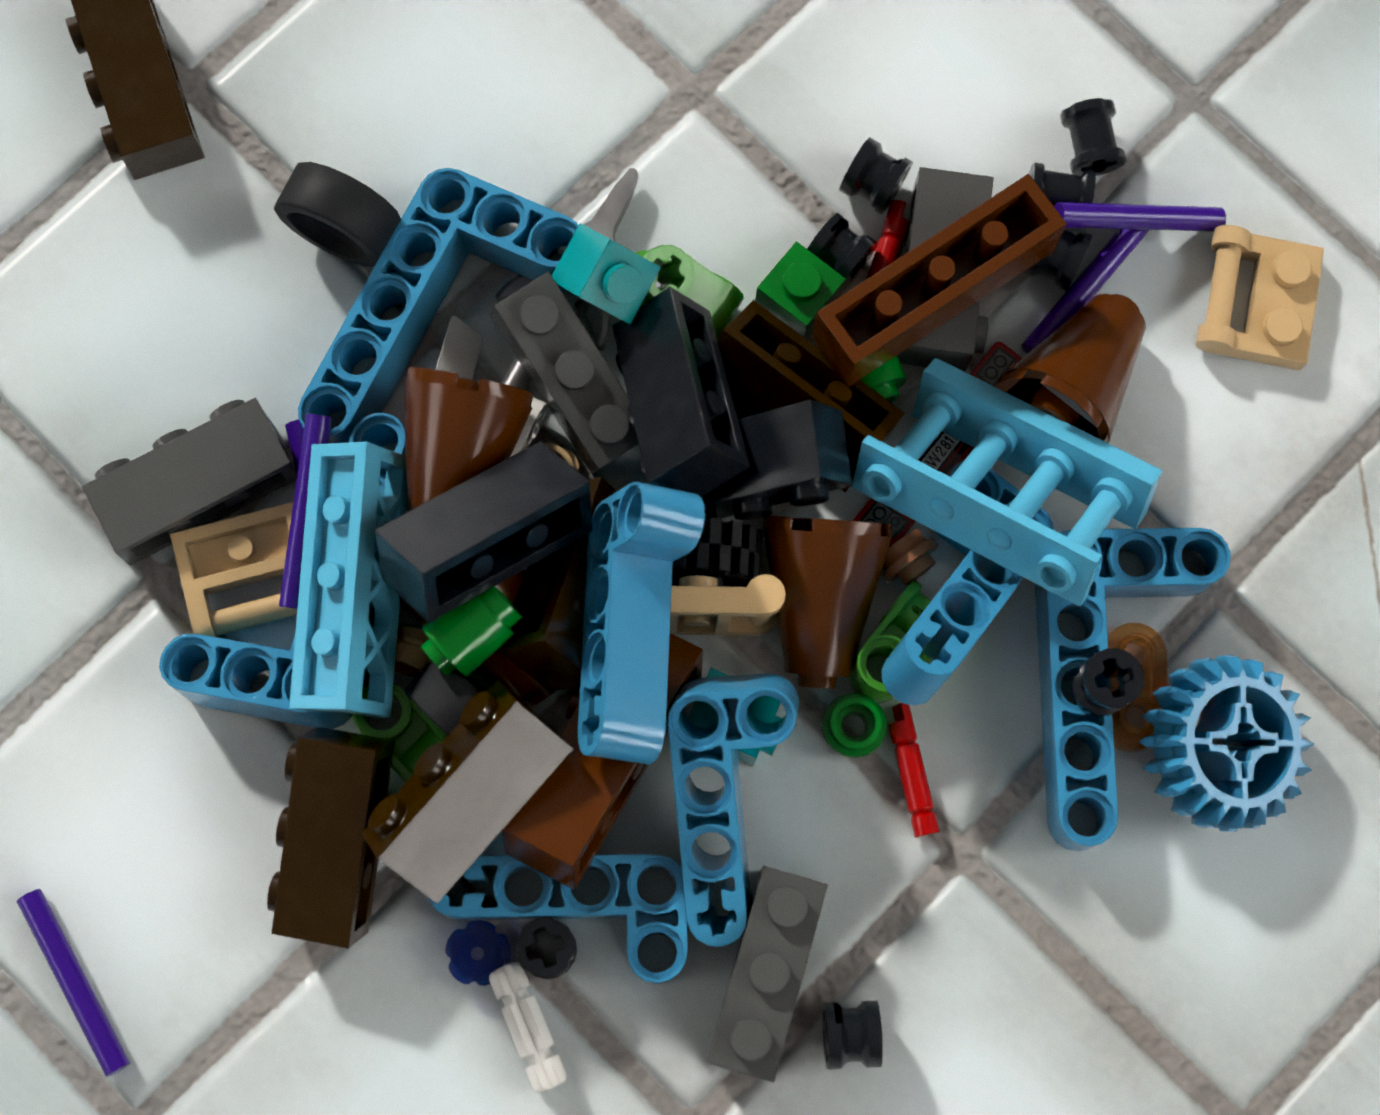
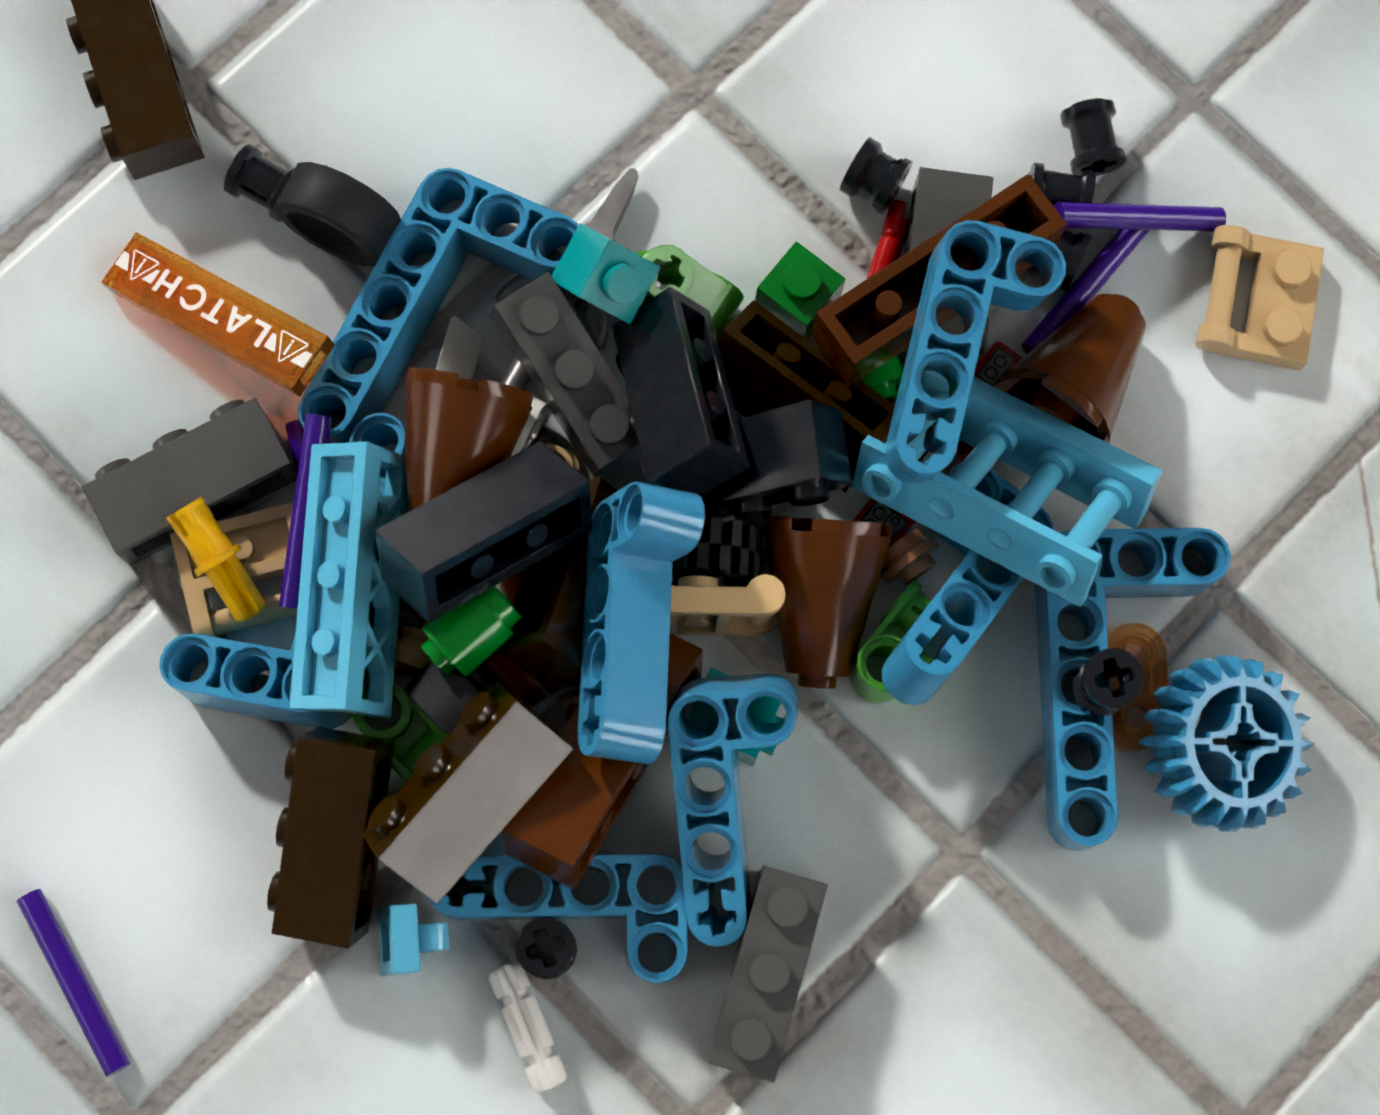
(217, 559): none -> yellow axle
(218, 314): none -> clear orange tile
(256, 178): none -> black bush
(403, 939): none -> medium azure tile
(462, 942): clear blue plate -> none
(842, 248): black wheel -> none
(852, 1034): black wheel -> none
(868, 711): green plate -> none
(912, 772): red wheel -> none
(957, 355): none -> dark azure beam

